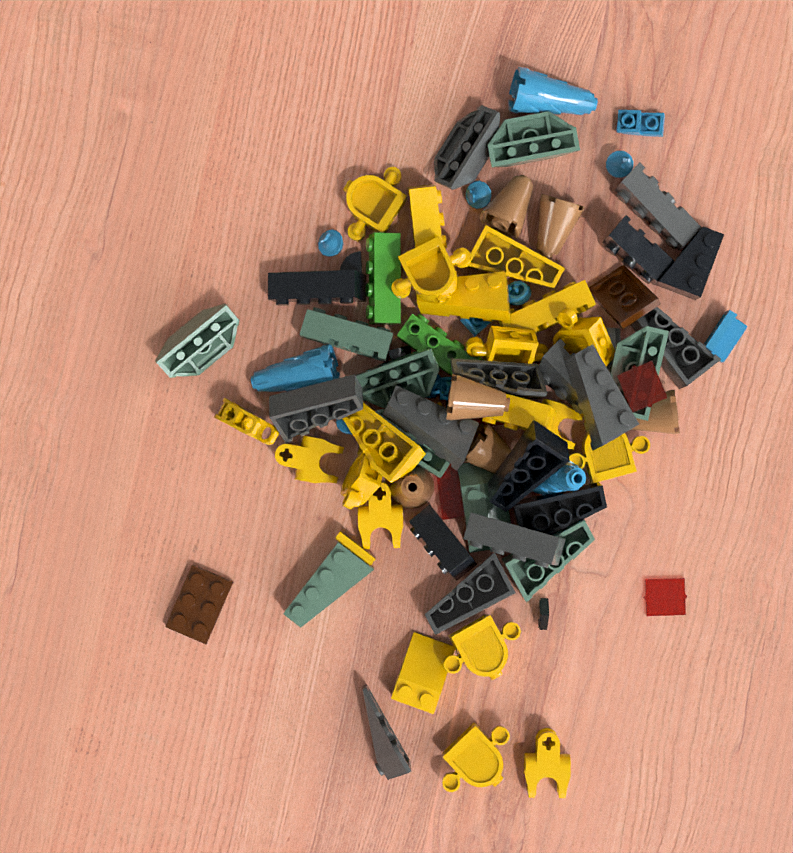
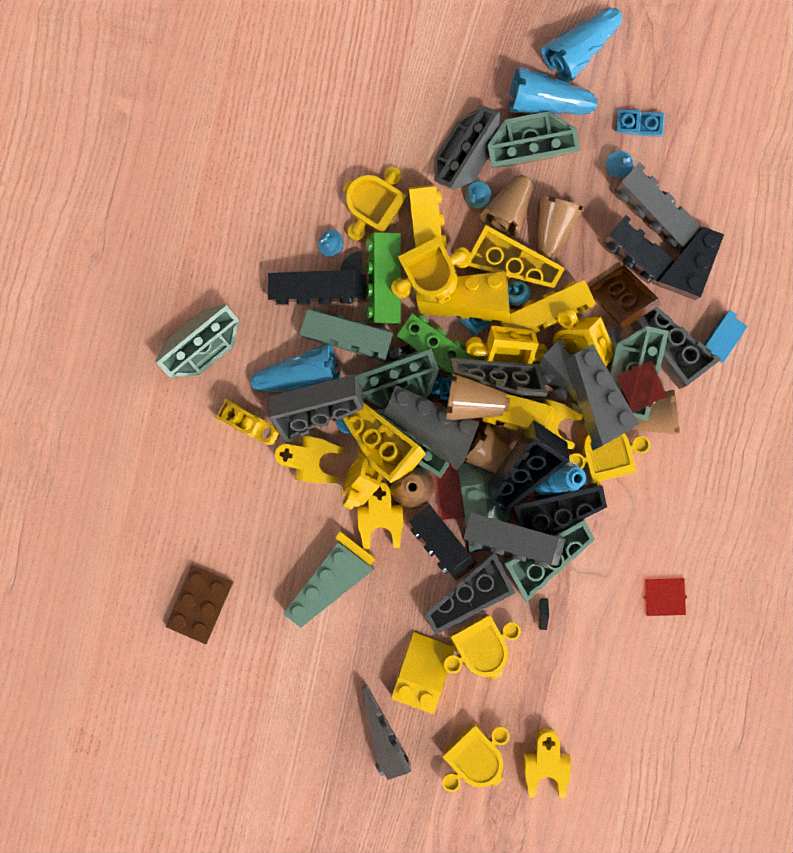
(576, 47): none -> dark azure cone

